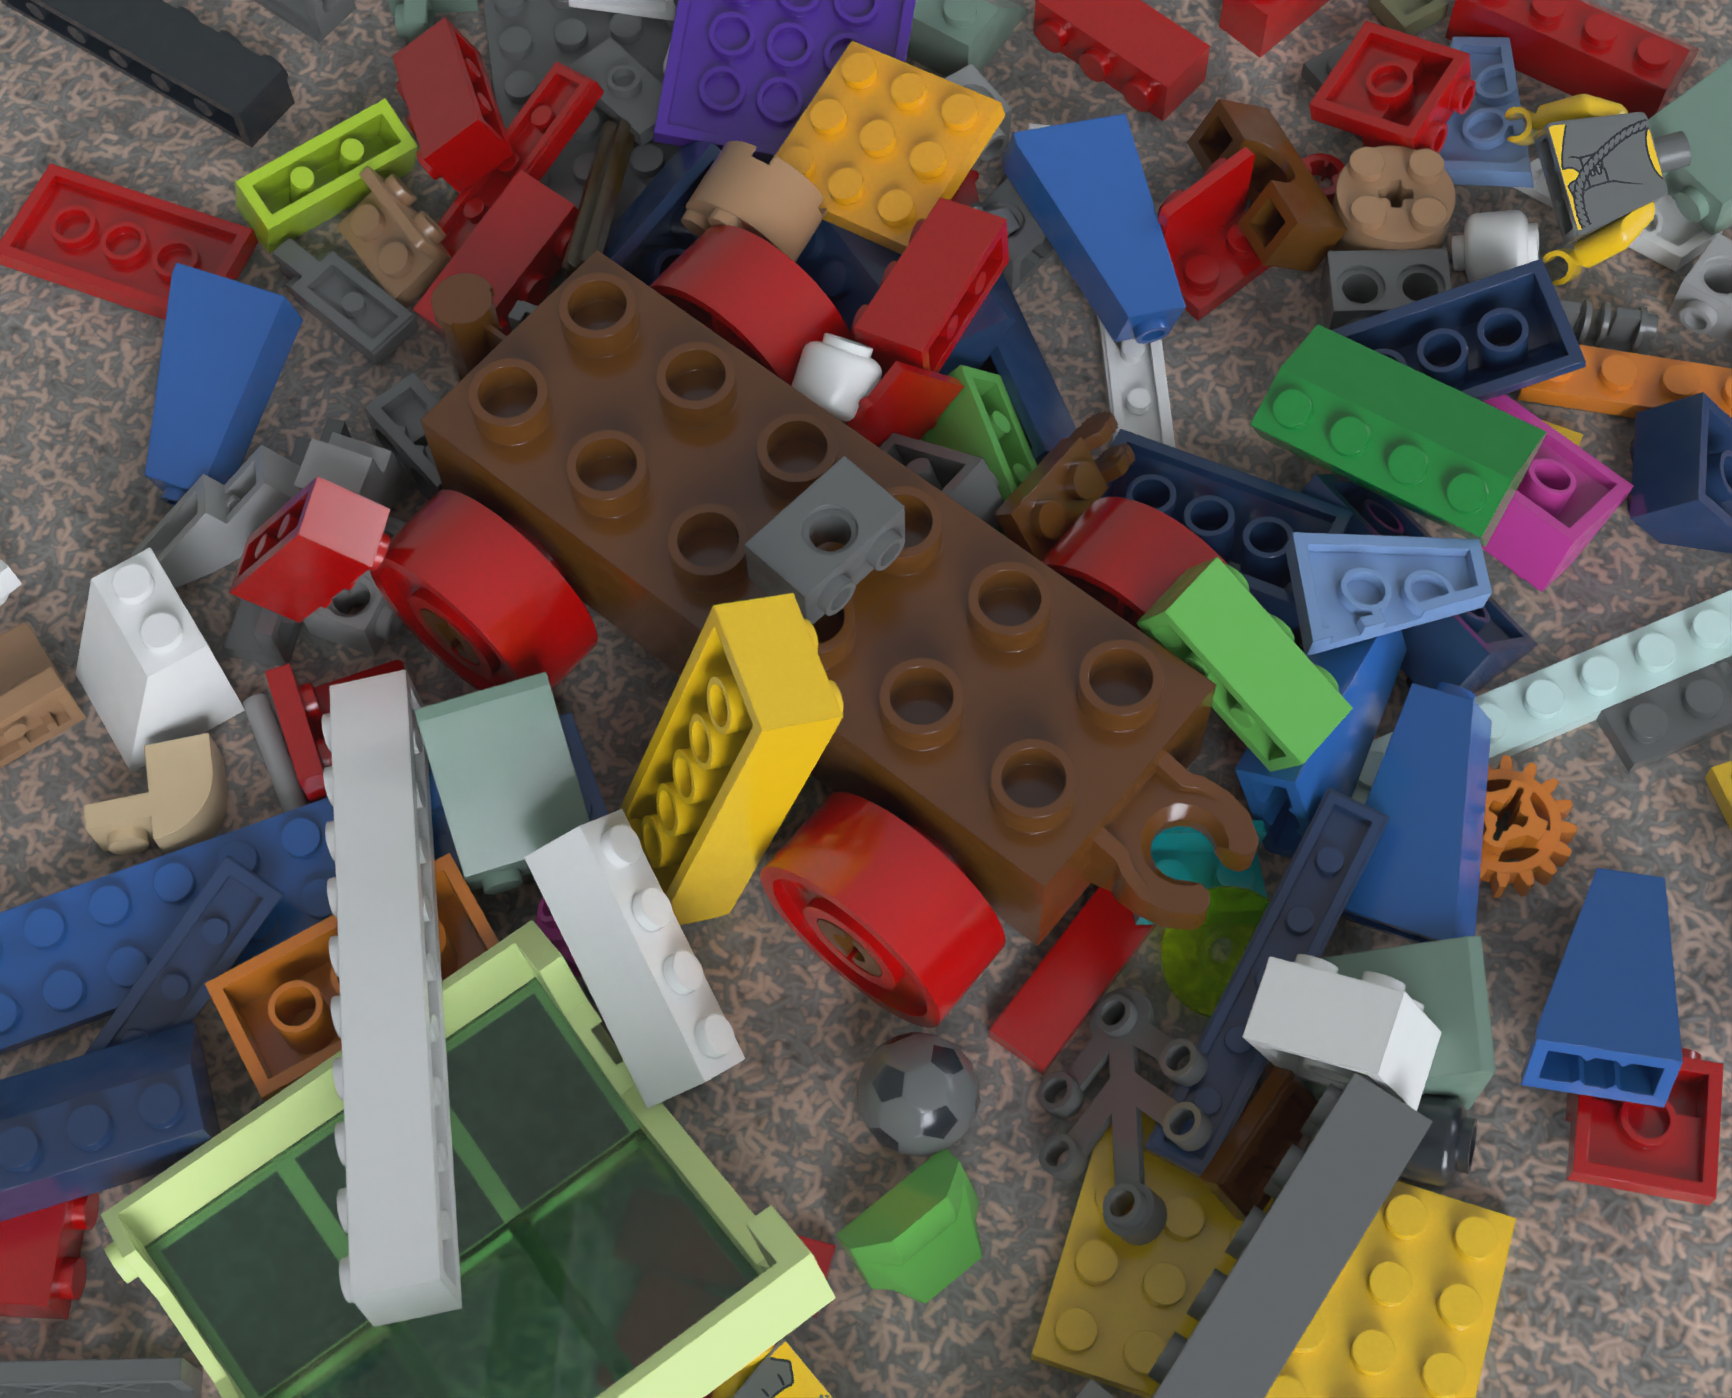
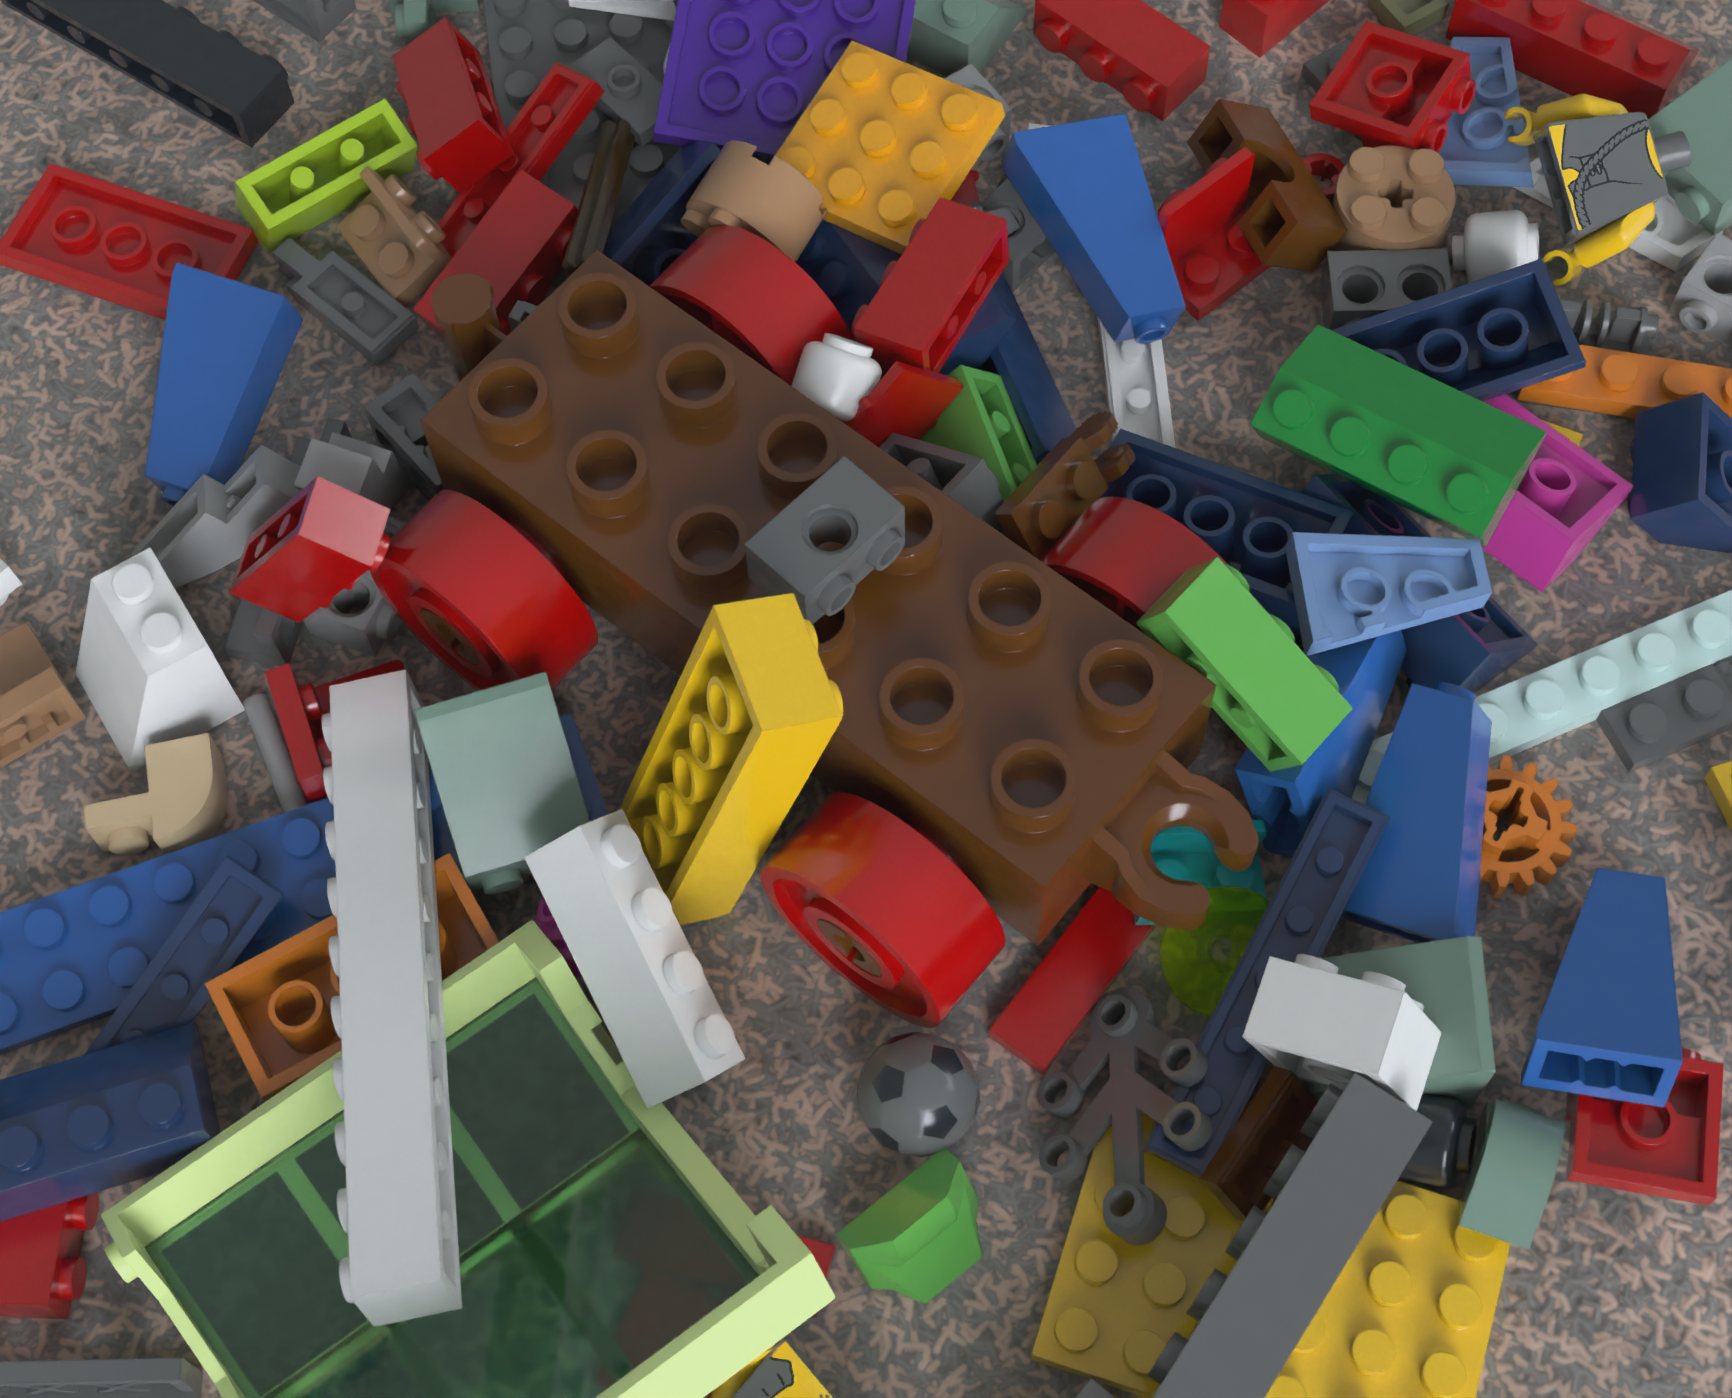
(1511, 1172): none -> sand green brick

